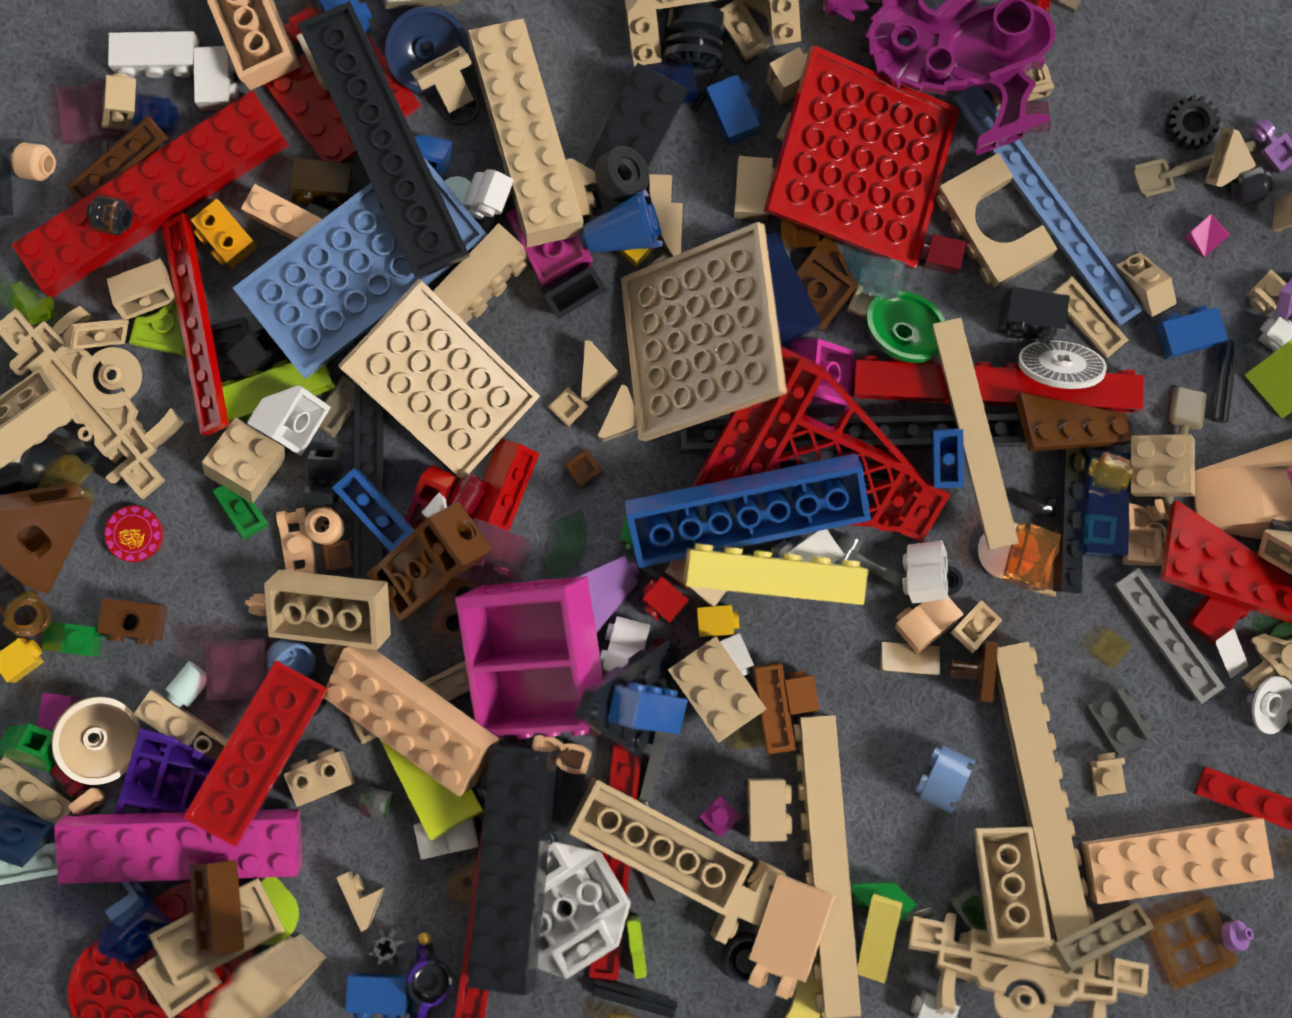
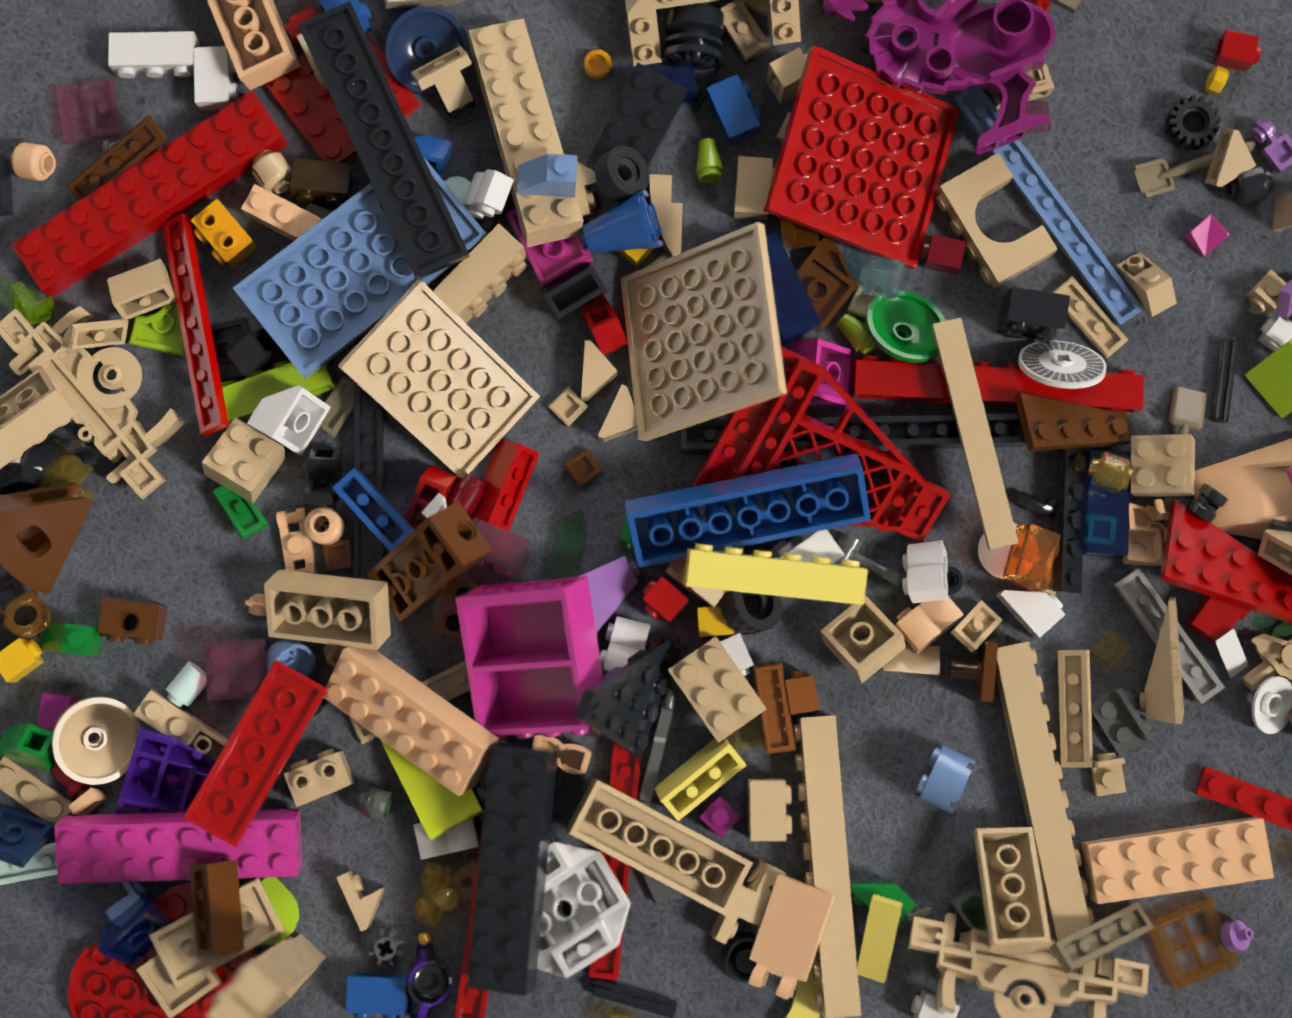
(109, 215): black head -> none
(118, 102): tan brick -> none
(133, 534): red tile -> none
(166, 114): clear blue brick -> none
(272, 171): none -> tan head
(435, 894): none -> clear yellow plate
(548, 176): none -> medium blue slope
(597, 64): none -> light orange tile
(603, 324): none -> red slope
(637, 946): lime tile -> none
(647, 708): blue brick -> none
(699, 777): none -> light yellow brick
(708, 162): none -> lime cone
(739, 618): none -> black tyre
(856, 333): none -> lime cone
(863, 639): none -> tan brick
(947, 458): blue slope -> none
(1033, 609): none -> white slope
(1075, 708): none -> tan plate
(1164, 684): none -> tan wedge
(1191, 332): blue brick -> none
(1207, 502): none -> black wheel
(1216, 80): none -> yellow tile
(1237, 50): none -> red brick

